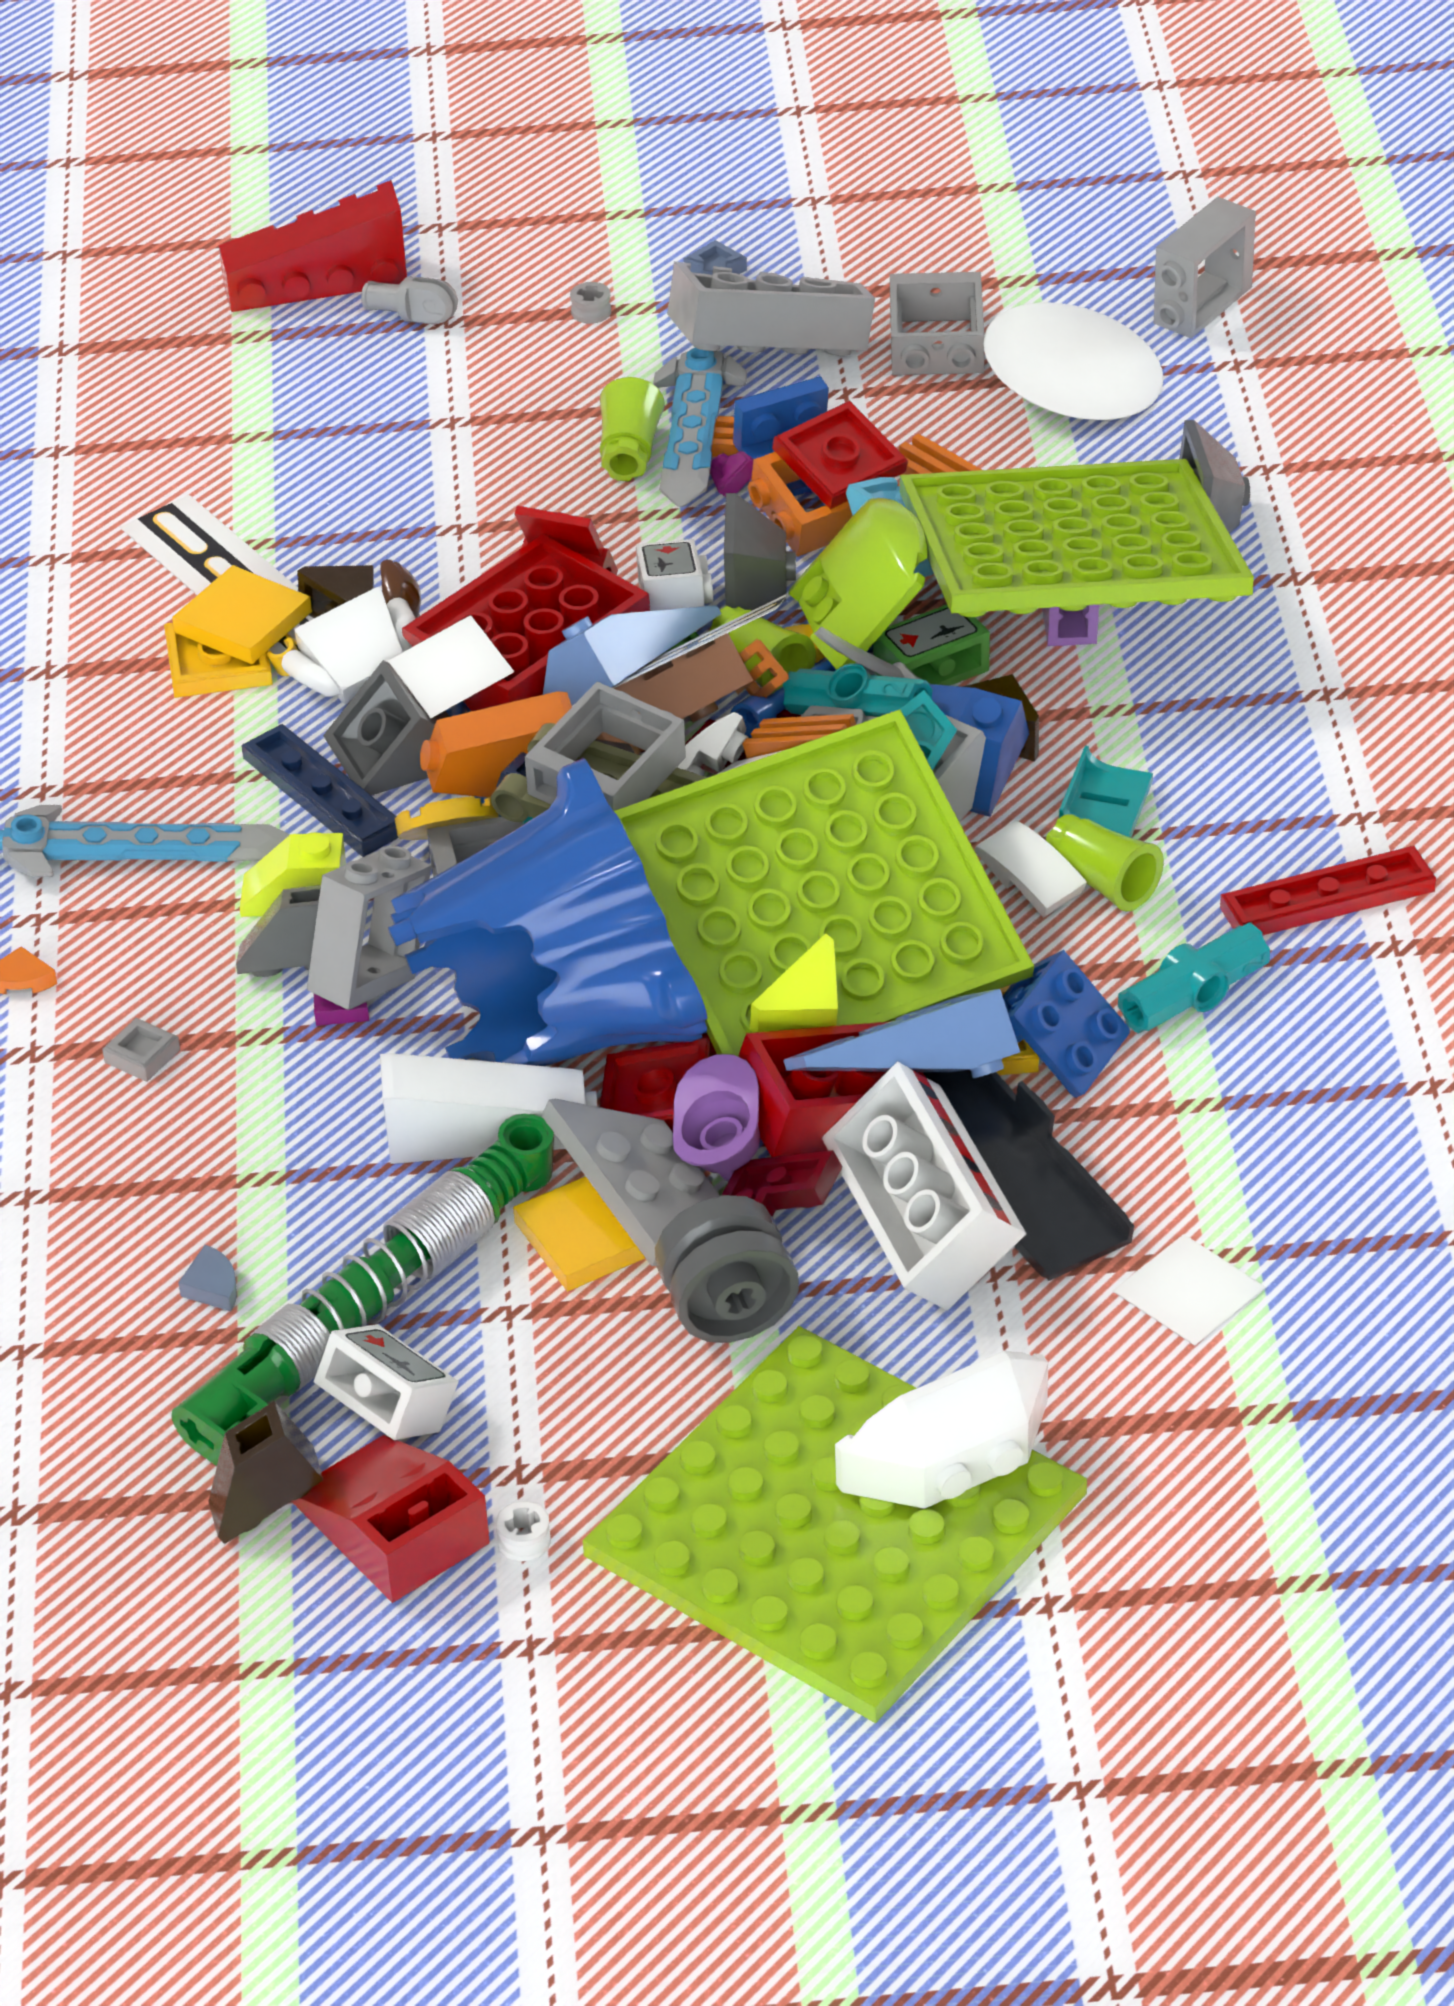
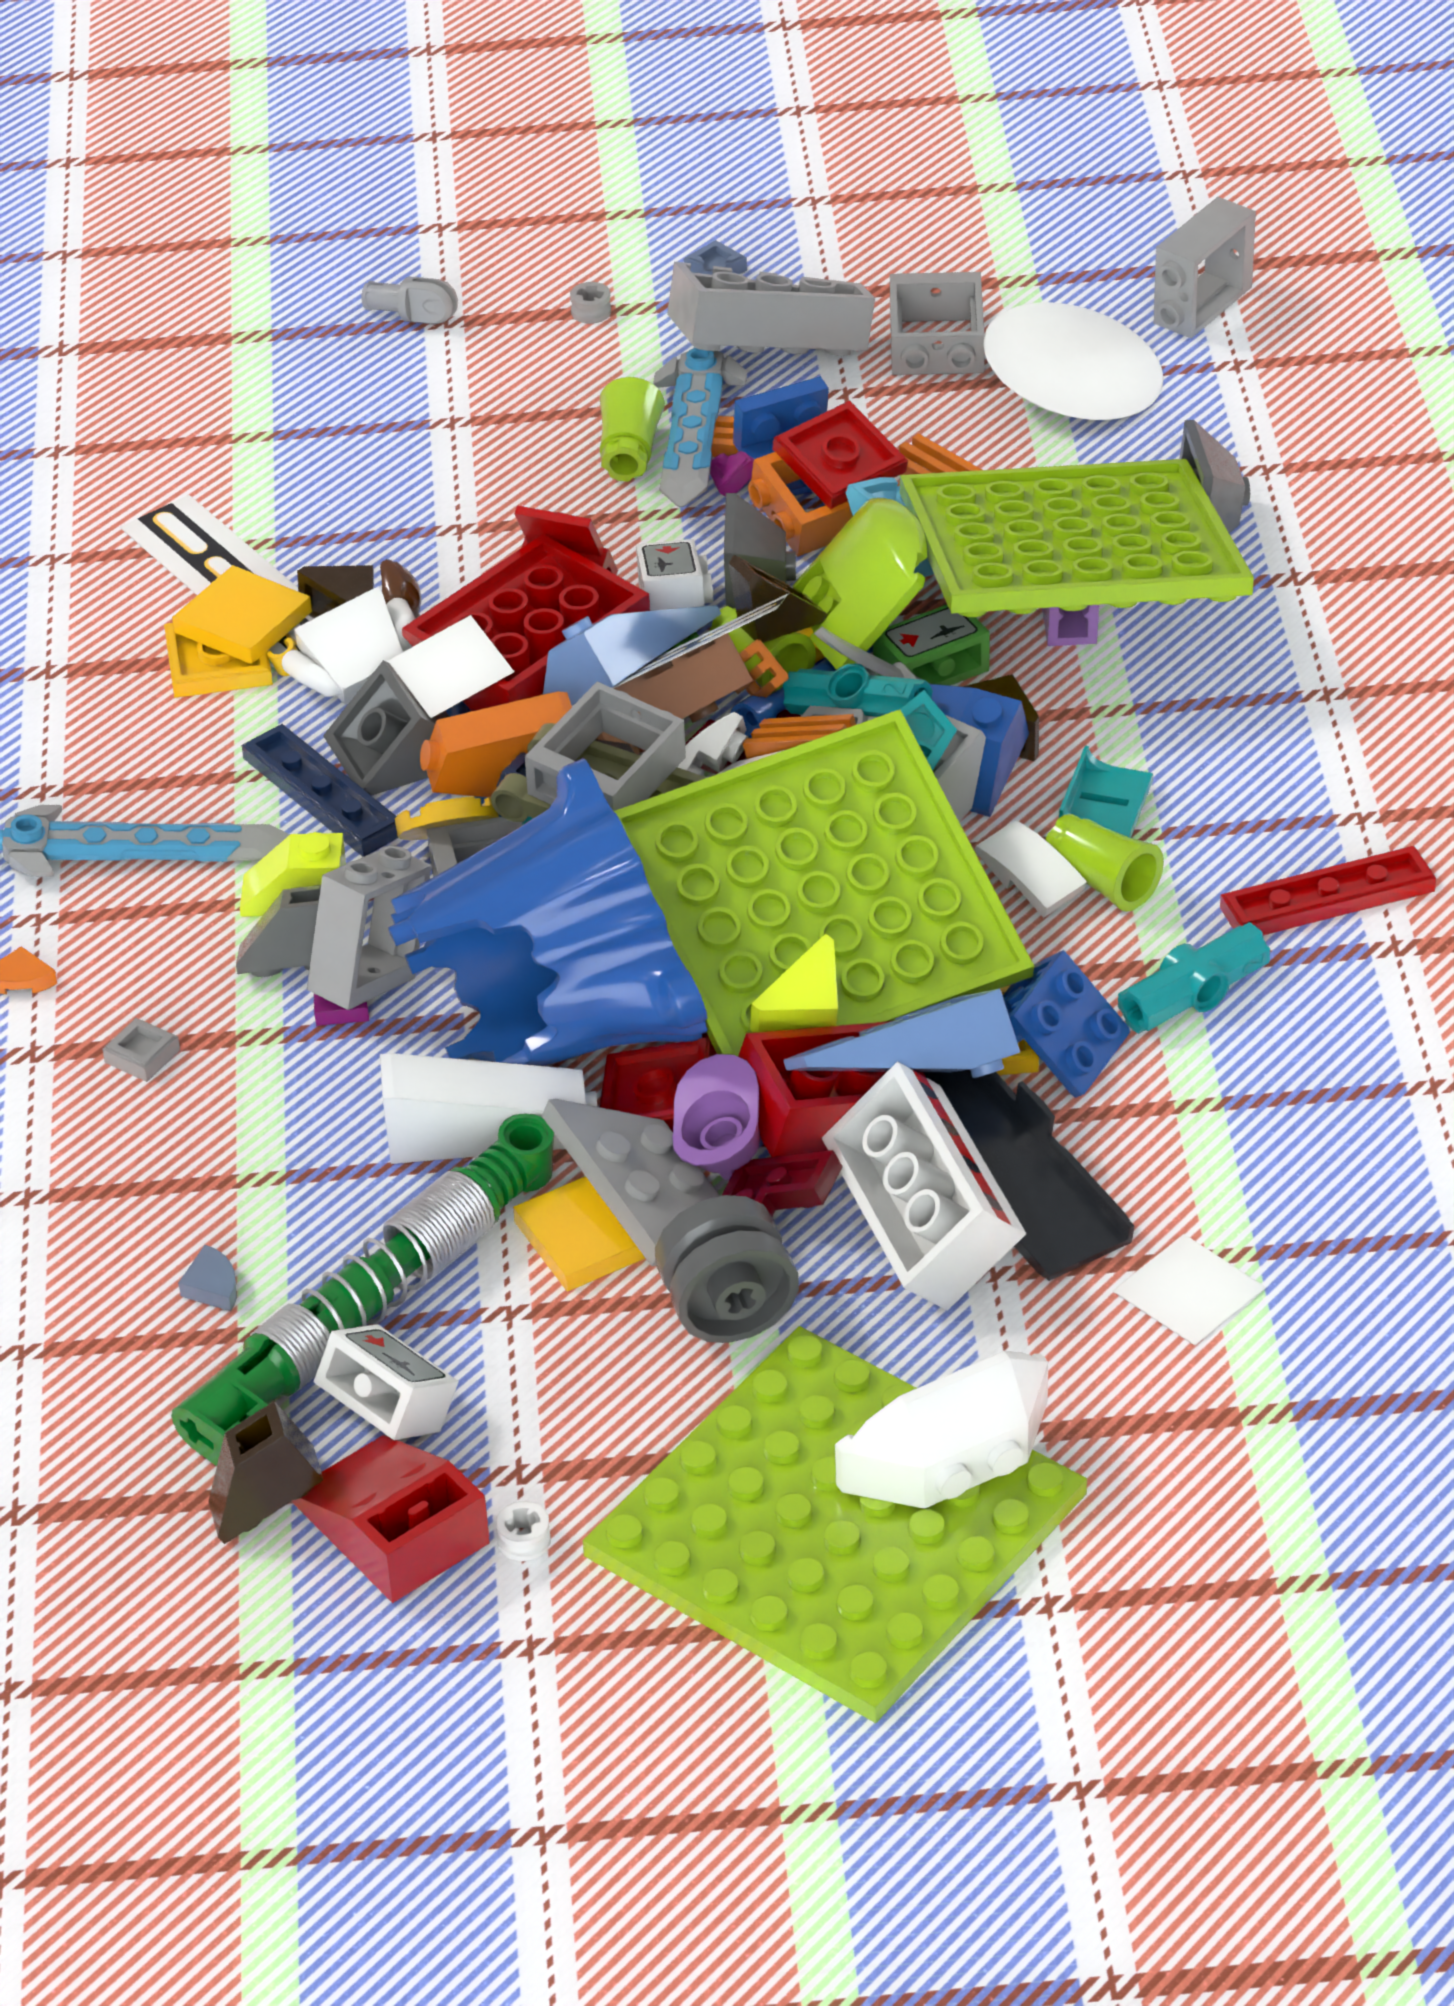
(318, 253): red wedge -> none
(756, 588): none -> dark brown slope

